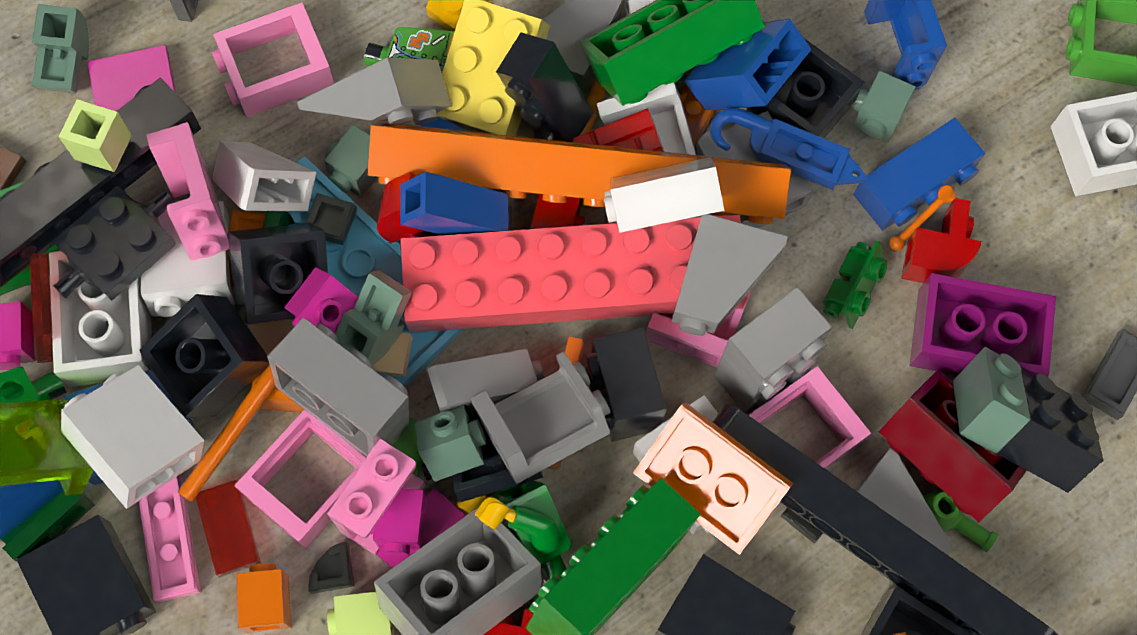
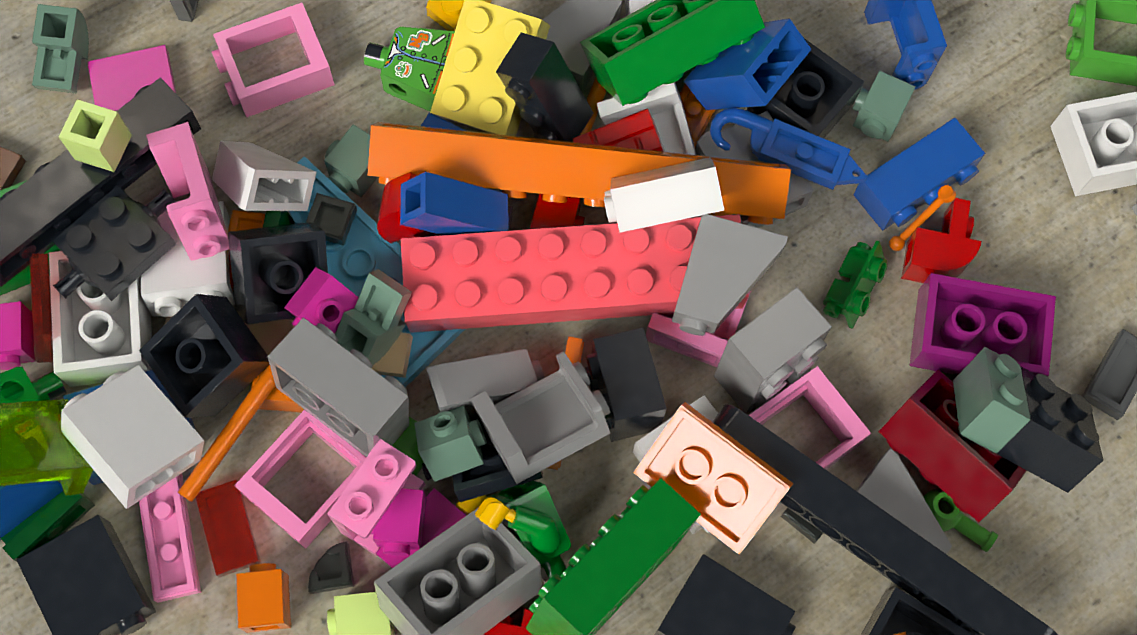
(386, 90): light grey slope -> none

